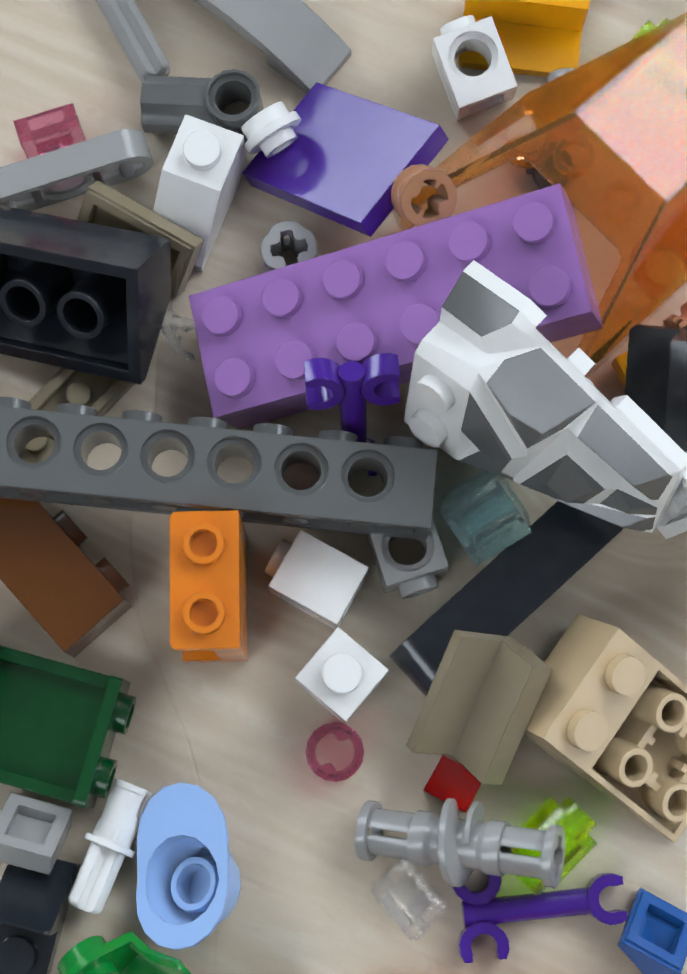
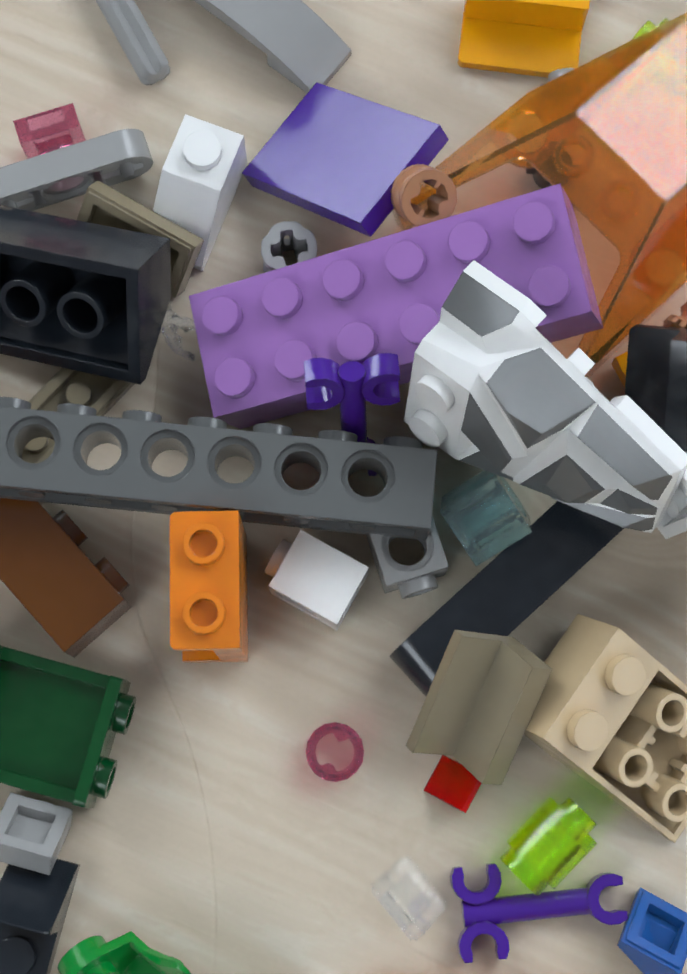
(109, 846): white axle -> none
(169, 98): dark grey piece -> none
(184, 867): light blue piece -> none
(271, 130): white plate -> none
(341, 675): white brick -> none
(460, 843): light grey piece -> none
(480, 92): white brick -> none

